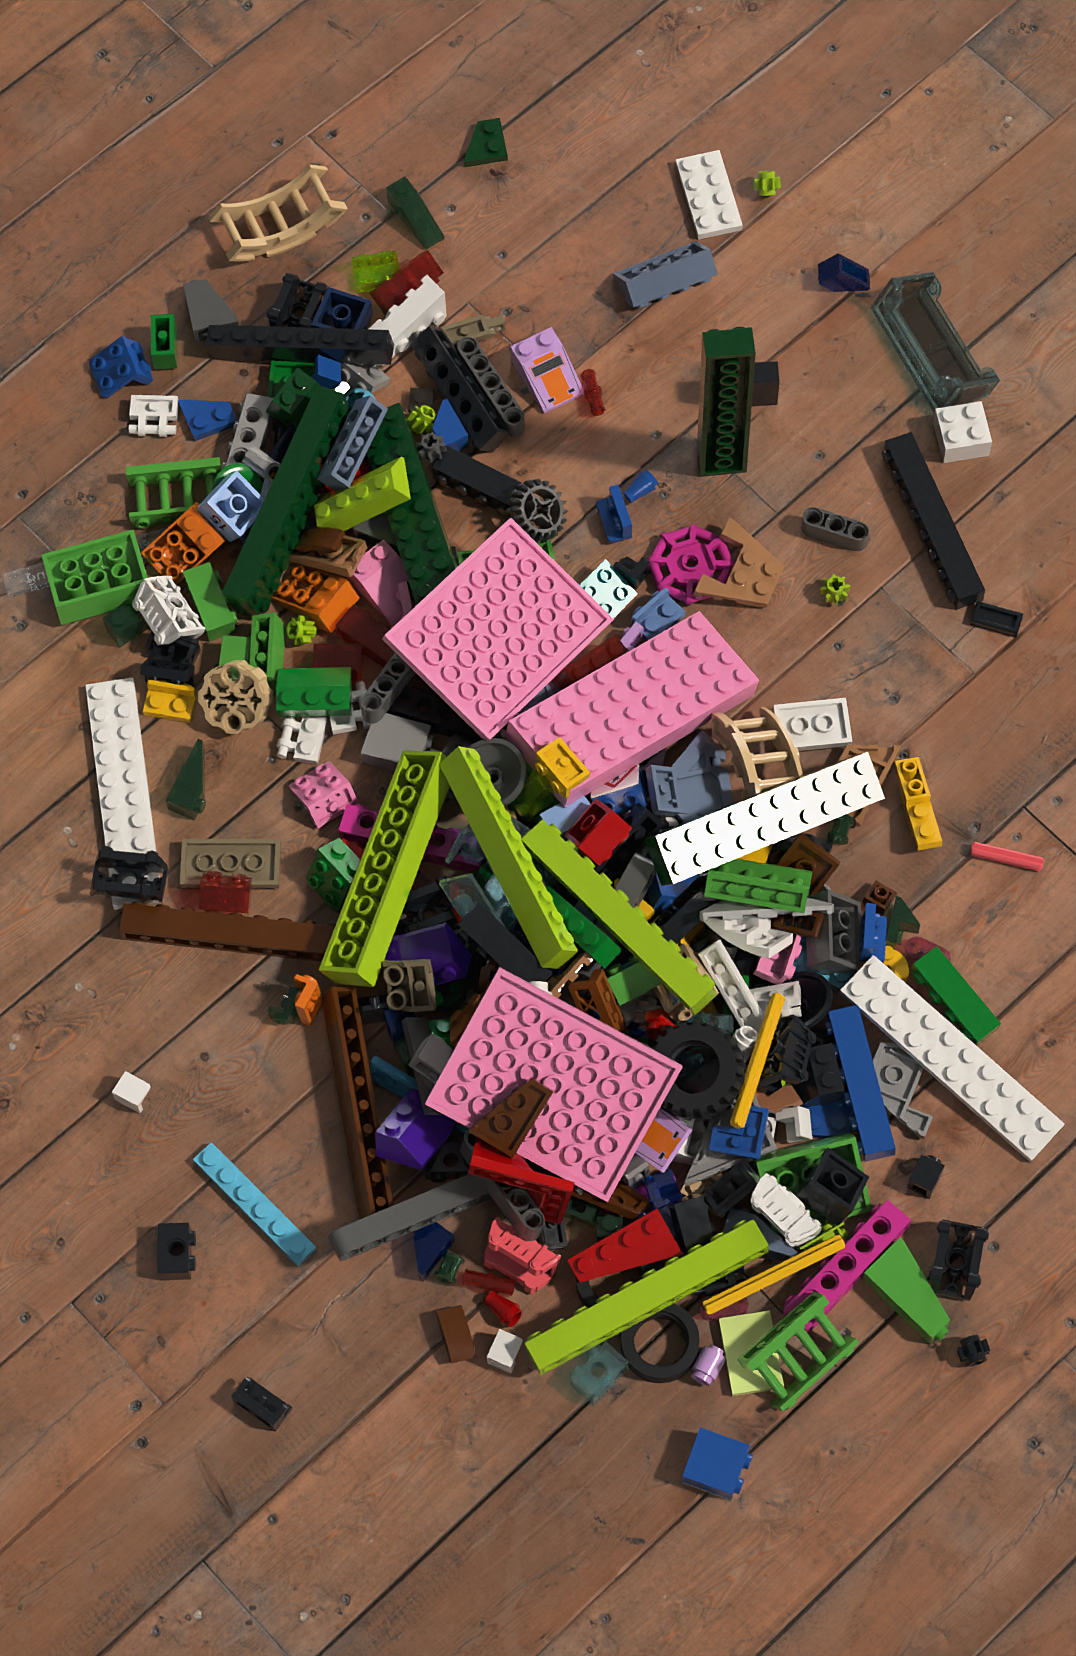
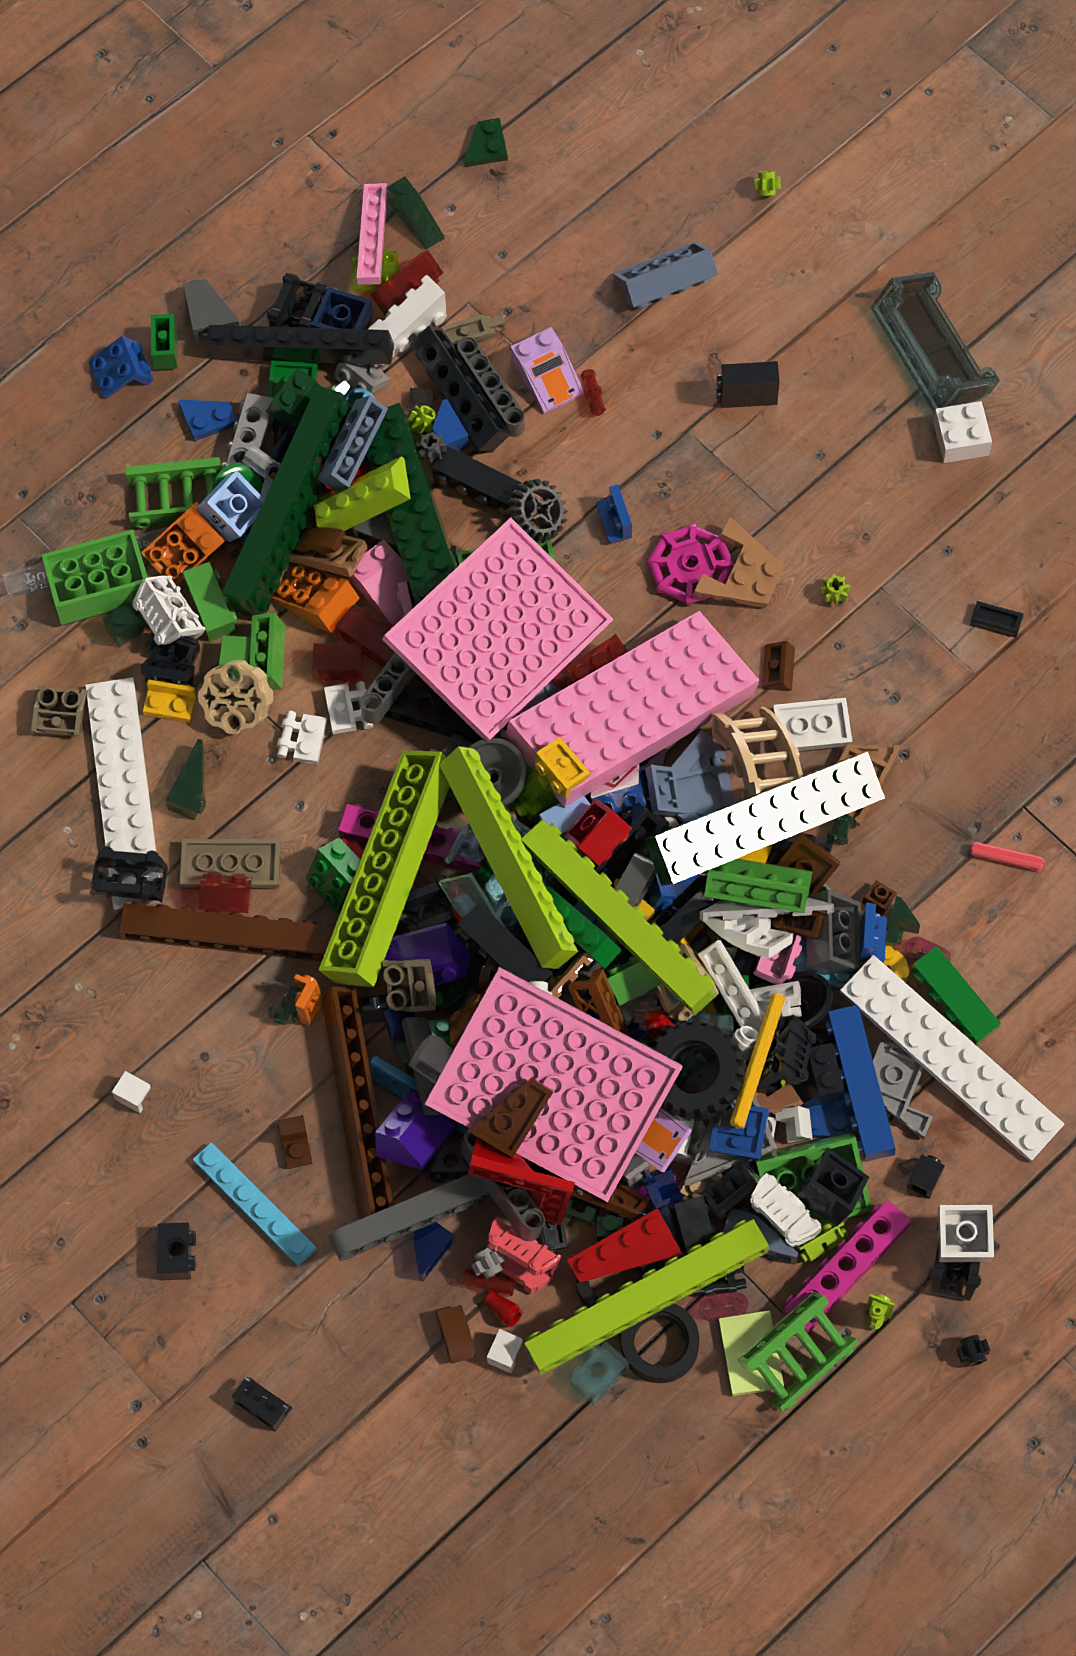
(56, 713): none -> dark tan slope
(153, 408): white plate -> none
(287, 237): tan fence -> none
(295, 1142): none -> reddish brown slope
(301, 630): lime gear -> none
(314, 692): green slope -> none
(324, 793): bright pink bracket -> none
(327, 372): blue panel -> none
(372, 234): none -> bright pink plate
(392, 736): light grey brick -> none
(449, 1268): clear green bush -> none
(488, 1263): none -> light grey gear
(608, 588): hinge -> none
(632, 636): lavender bracket -> none
(633, 572): black panel -> none
(640, 486): blue cone -> none
(658, 614): medium blue bracket -> none
(708, 194): white plate -> none
(708, 1365): lavender brick -> none
(717, 1464): blue piece -> none
(725, 401): dark green brick -> none
(773, 1274): yellow axle -> none
(778, 666): none -> reddish brown slope
(828, 520): dark grey beam -> none
(843, 274): clear blue slope -> none
(879, 1308): none -> lime hinge
(907, 1291): bright green slope -> none
(917, 804): yellow slope -> none
(933, 521): black brick -> none
(965, 1233): none -> white brick

